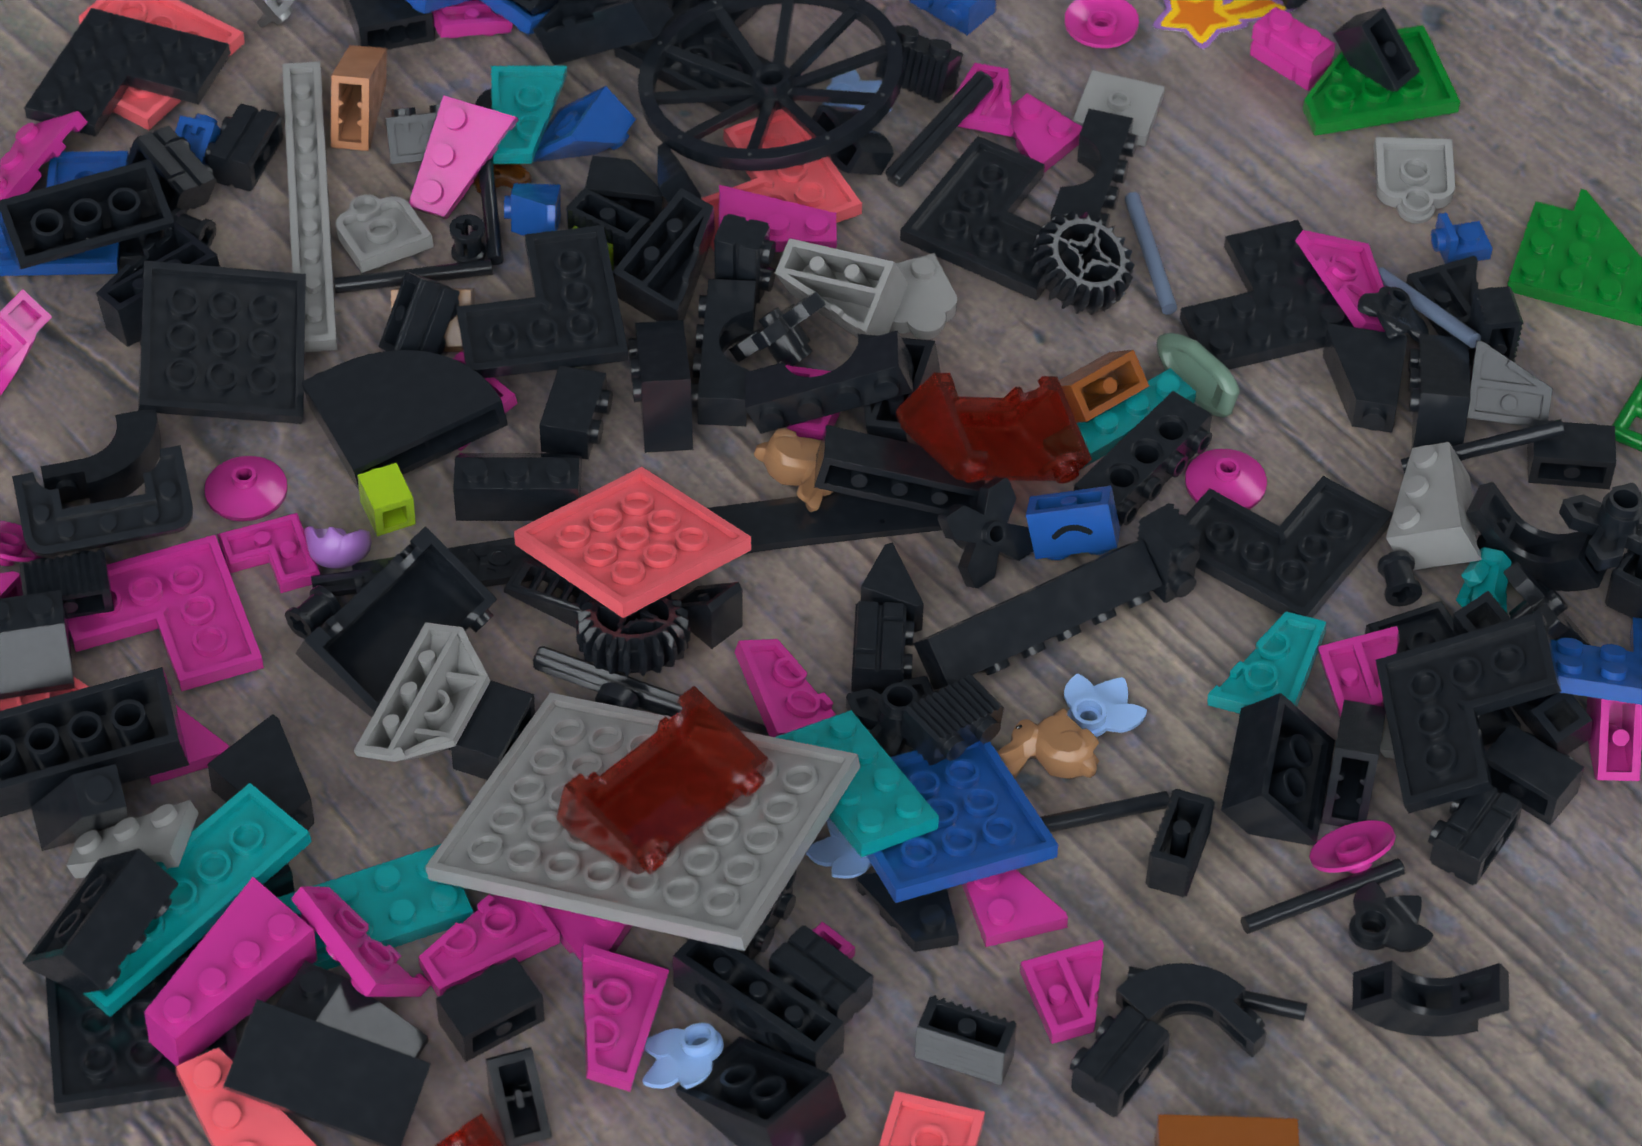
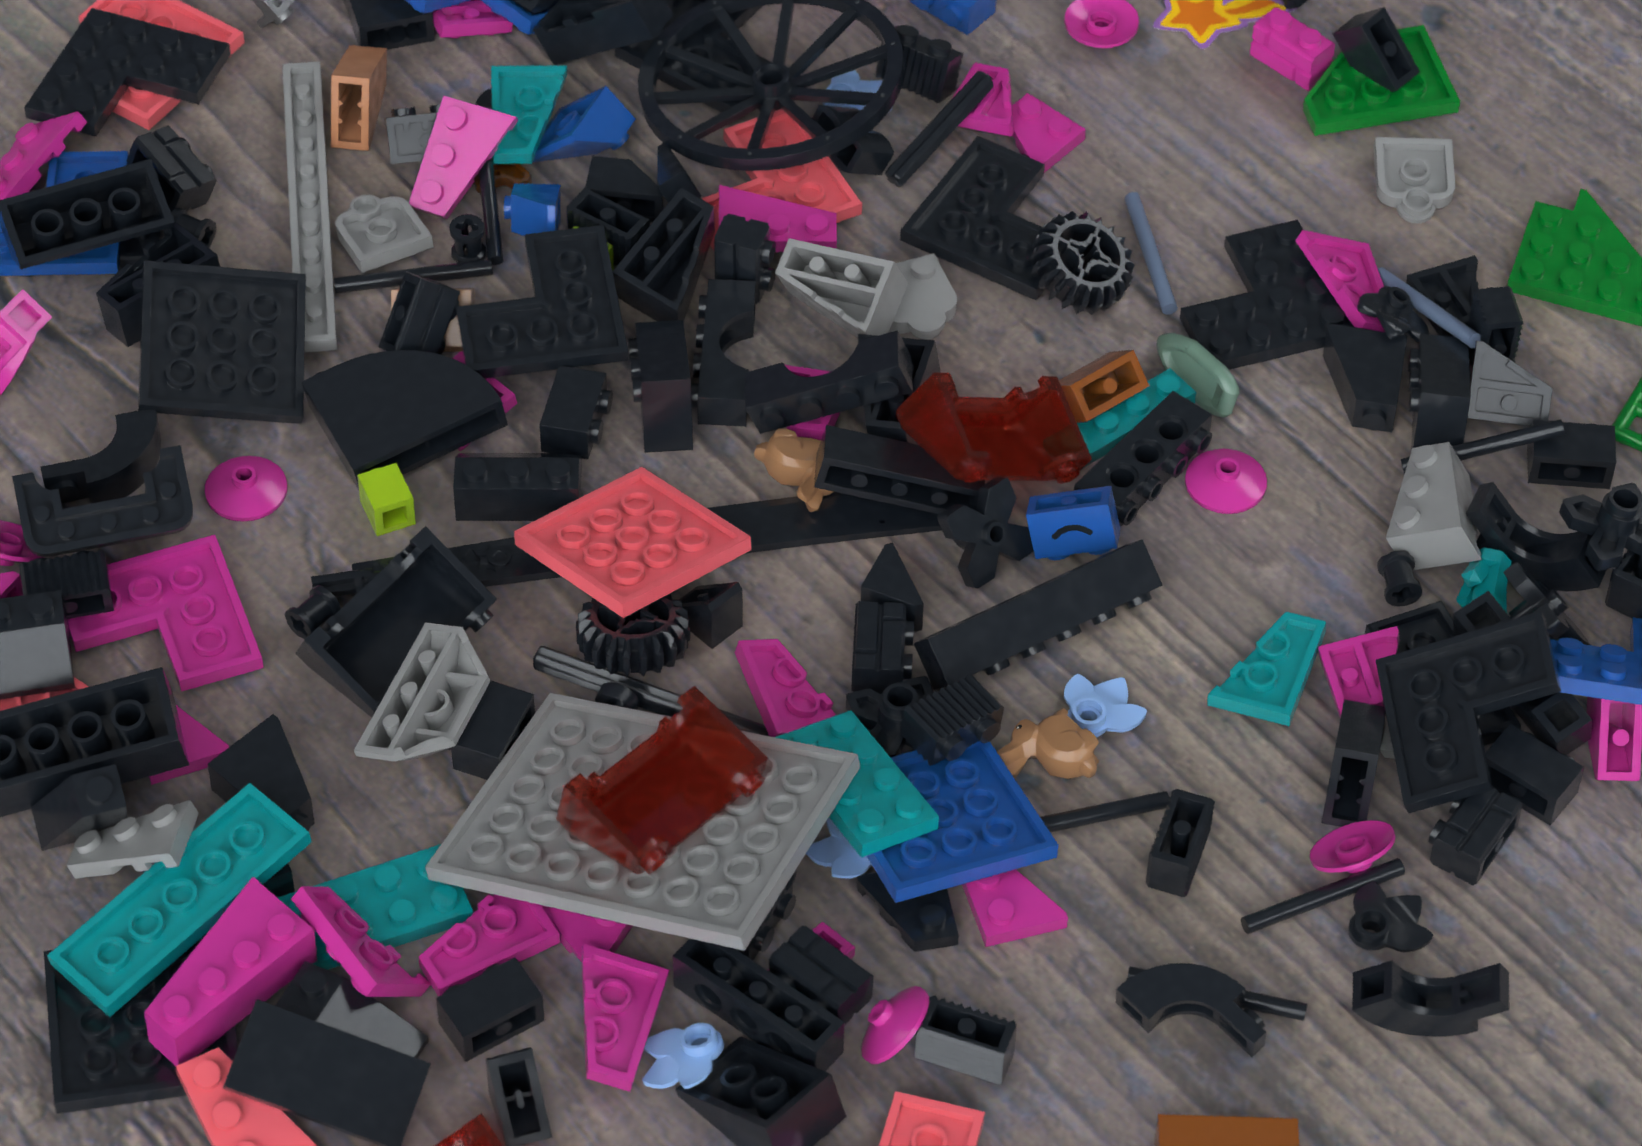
(103, 922): black slope -> none
(198, 133): blue bracket -> none
(244, 146): black brick -> none
(272, 542): dark pink tile -> none
(335, 548): medium lavender hair -> none
(556, 607): black slope -> none
(781, 333): black plant -> none
(894, 1024): none -> dark pink dish
(1065, 989): dark pink wing -> none
(1103, 149): black arch -> none
(1119, 1060): black brick -> none
(1124, 98): light grey plate -> none
(1172, 550): black brick -> none
(1278, 772): black slope -> none
(1293, 563): black plate -> none
(1460, 240): blue bracket -> none

